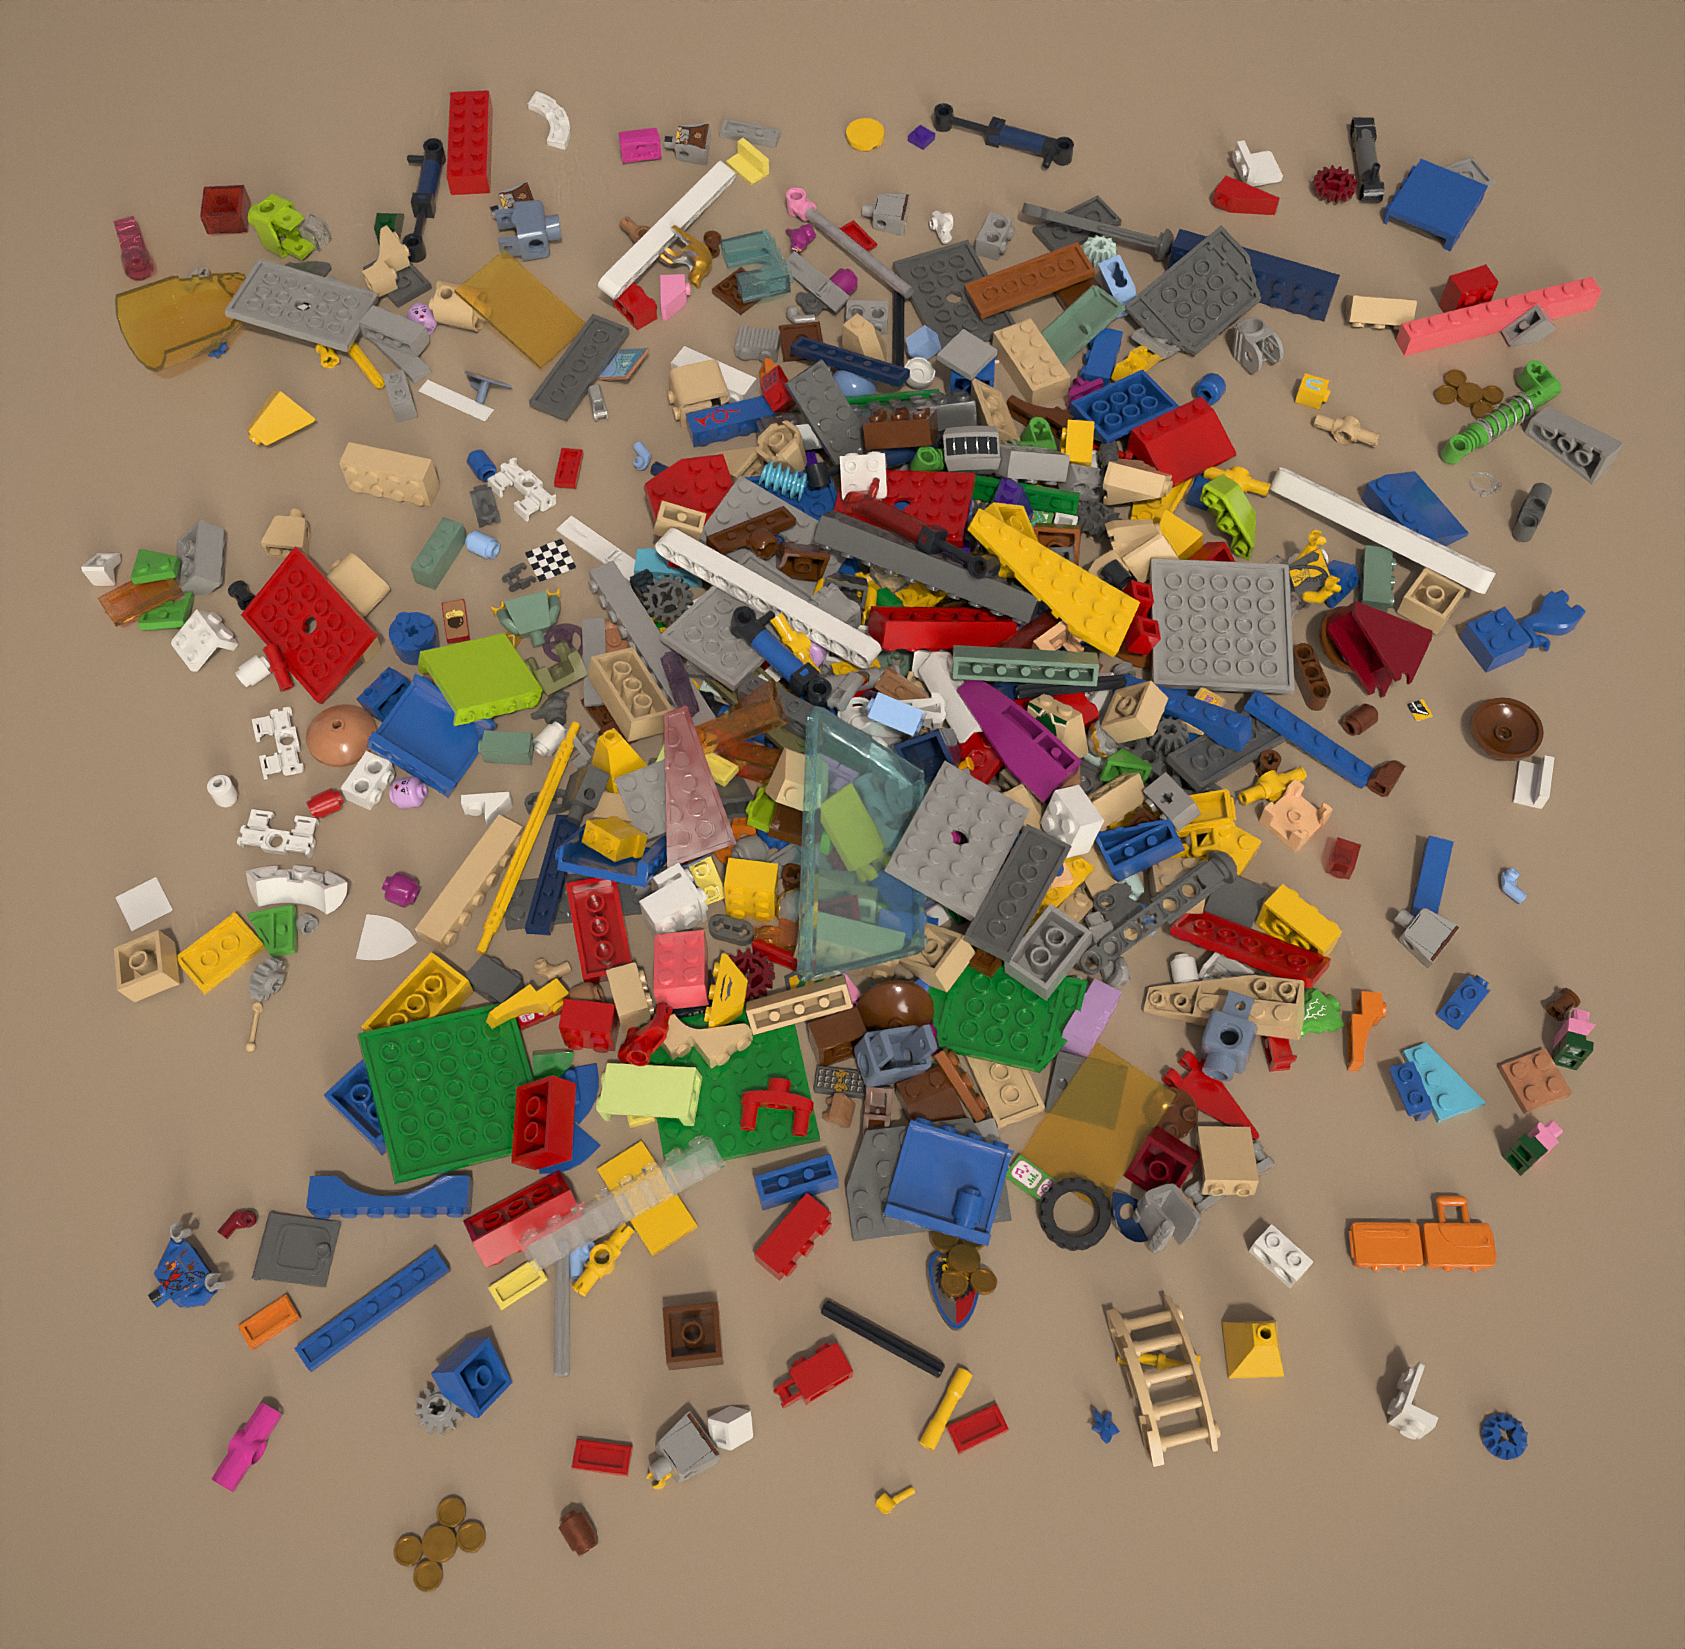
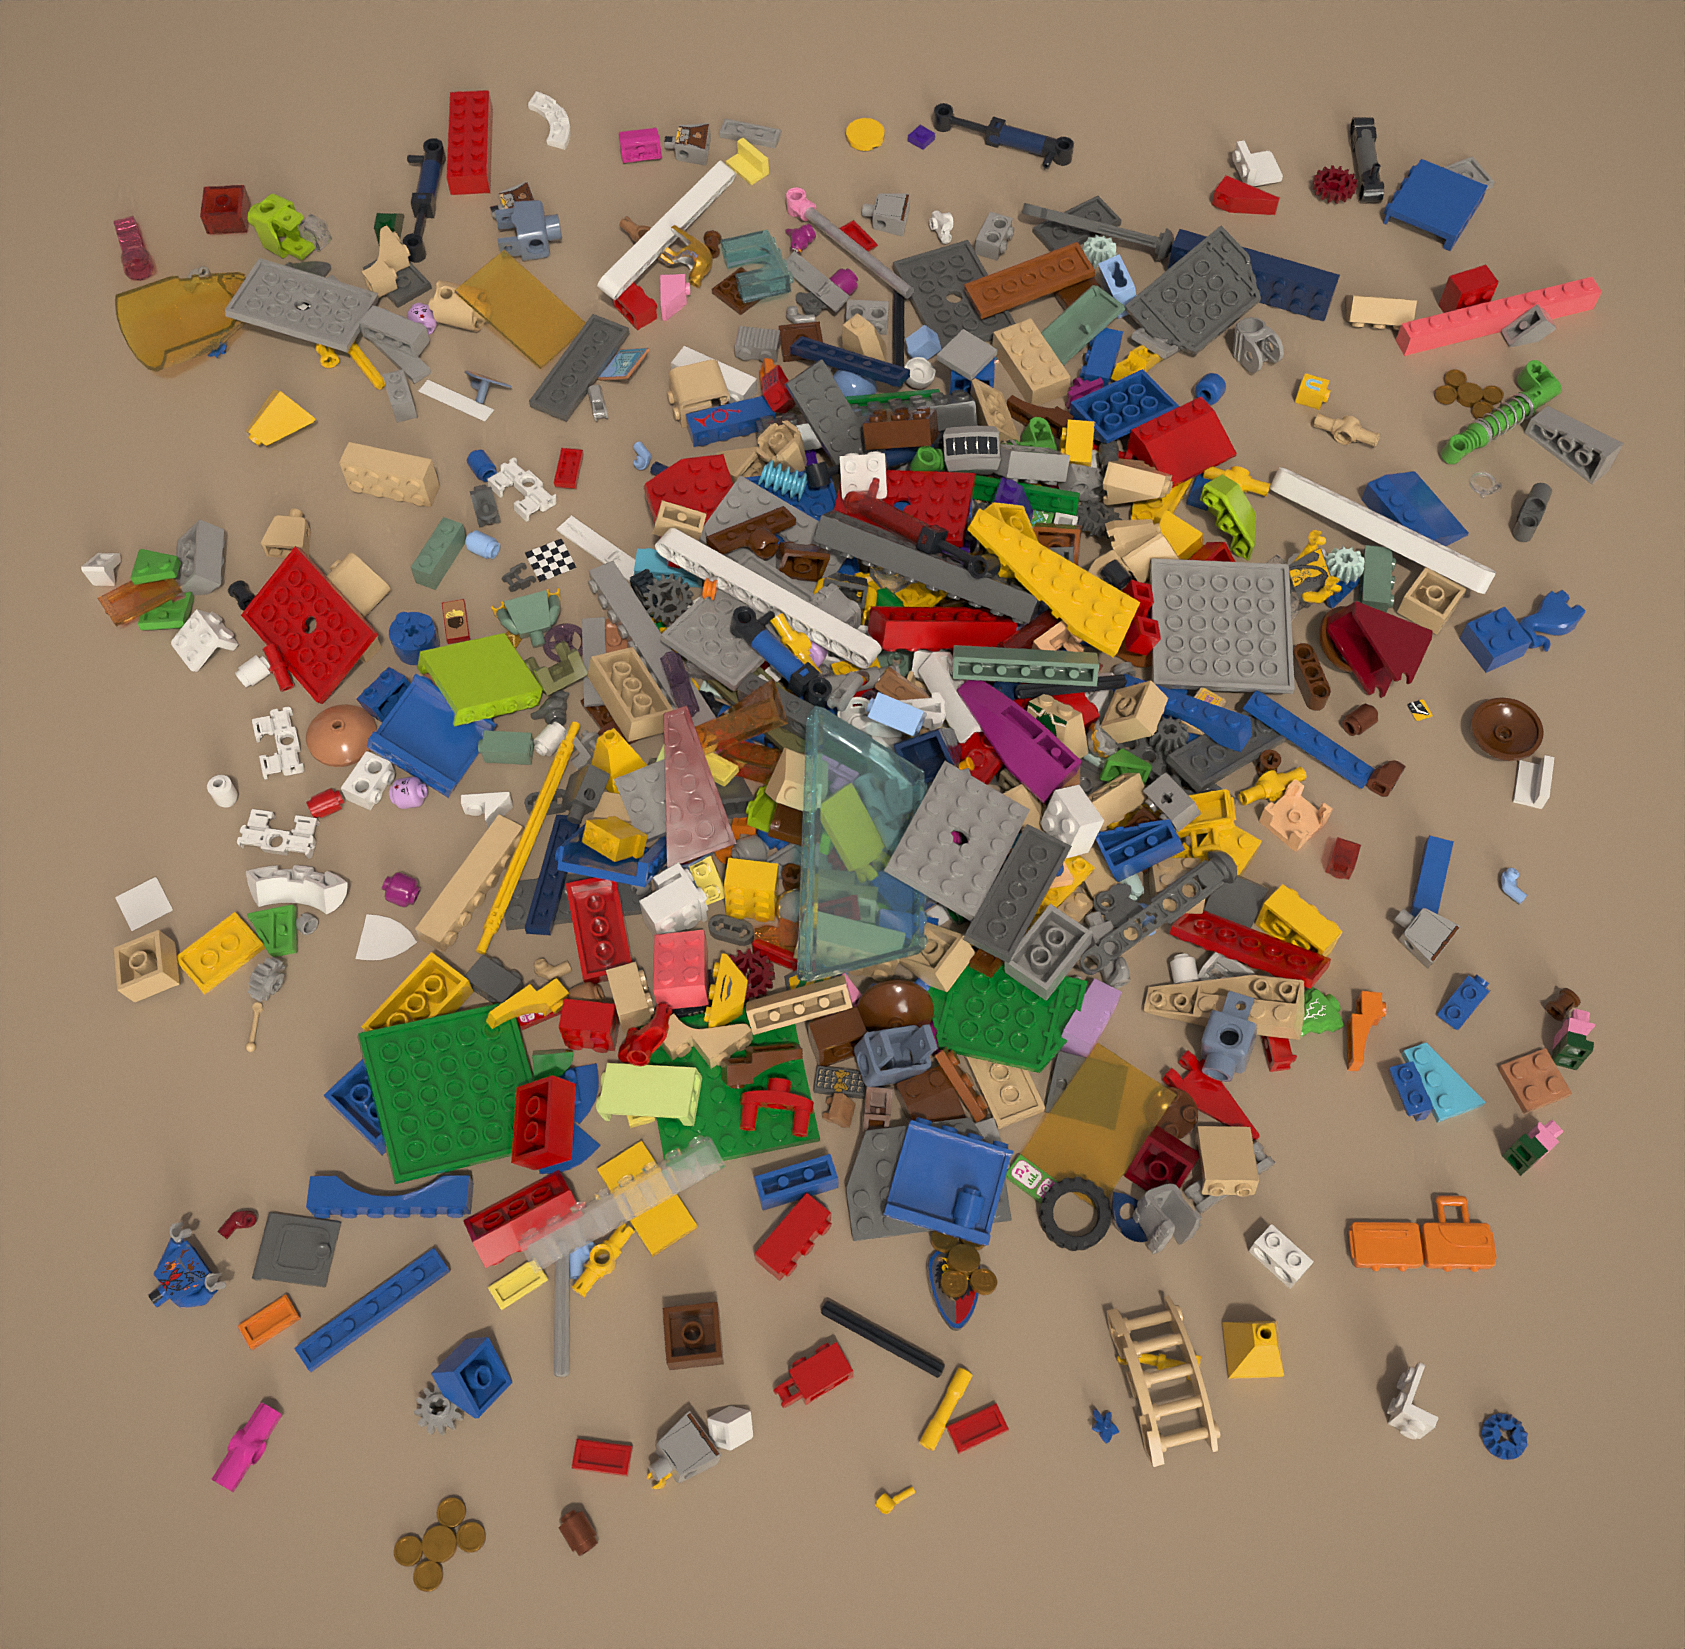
(710, 589): none -> orange bush
(742, 1070): none -> reddish brown slope
(1345, 564): none -> light aqua gear

